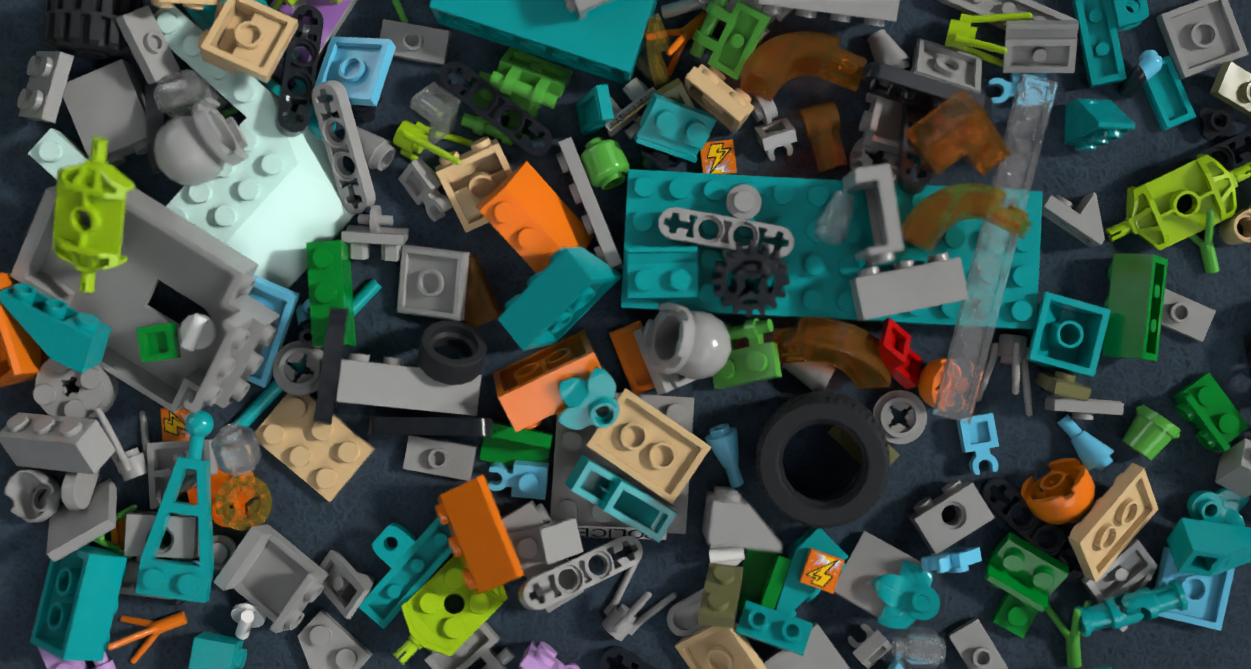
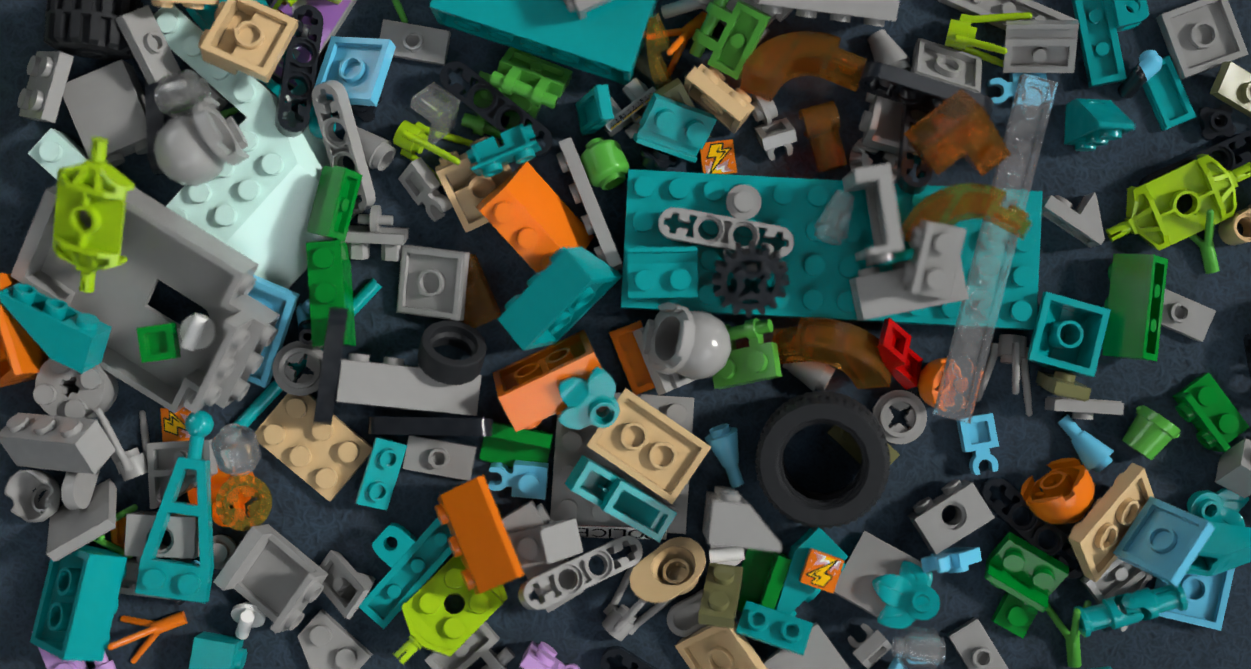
(334, 202): none -> green panel
(381, 473): none -> teal hinge
(516, 148): none -> teal hinge
(668, 570): none -> tan piece
(934, 259): none -> light grey bracket
(1164, 540): none -> medium azure plate

